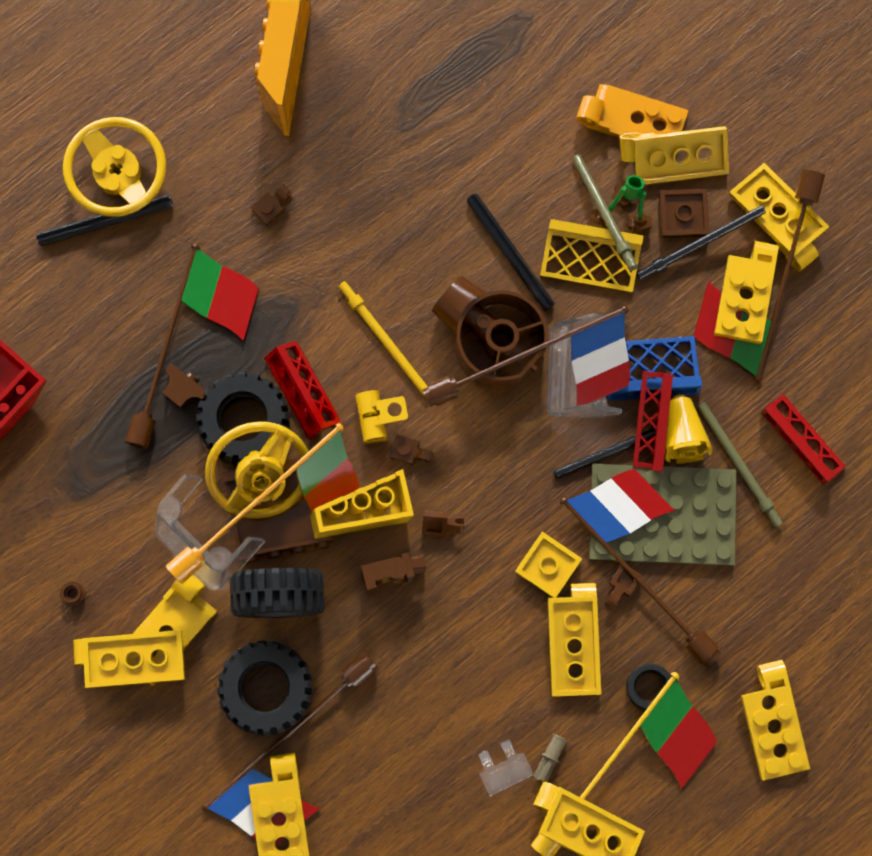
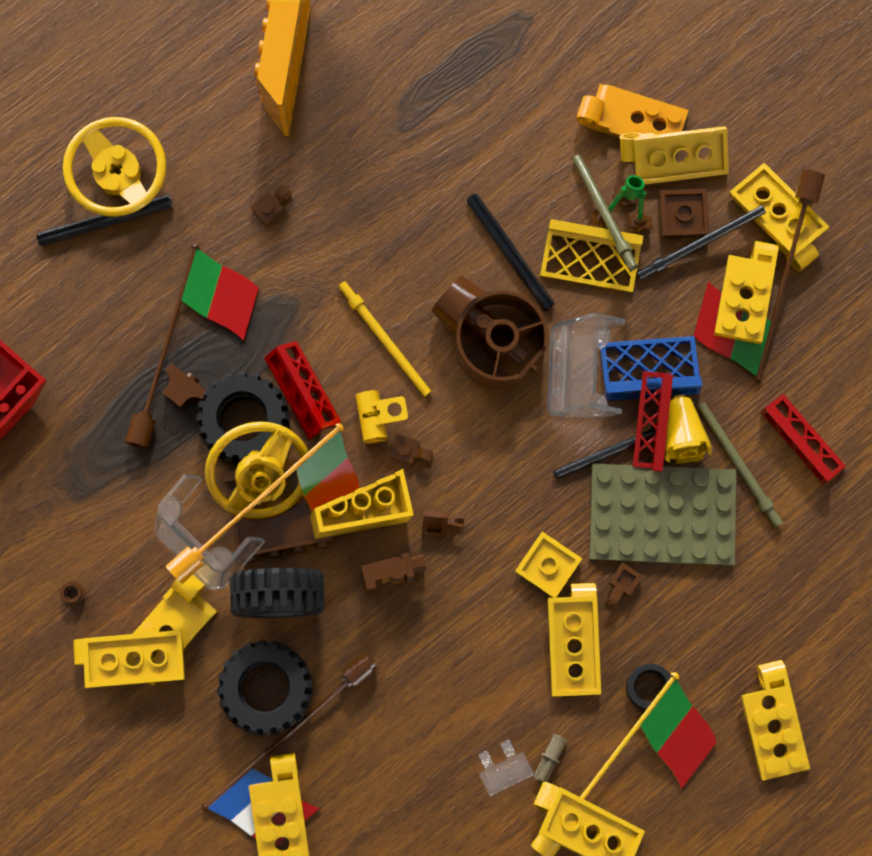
(597, 362): flag -> none
(618, 510): flag -> none

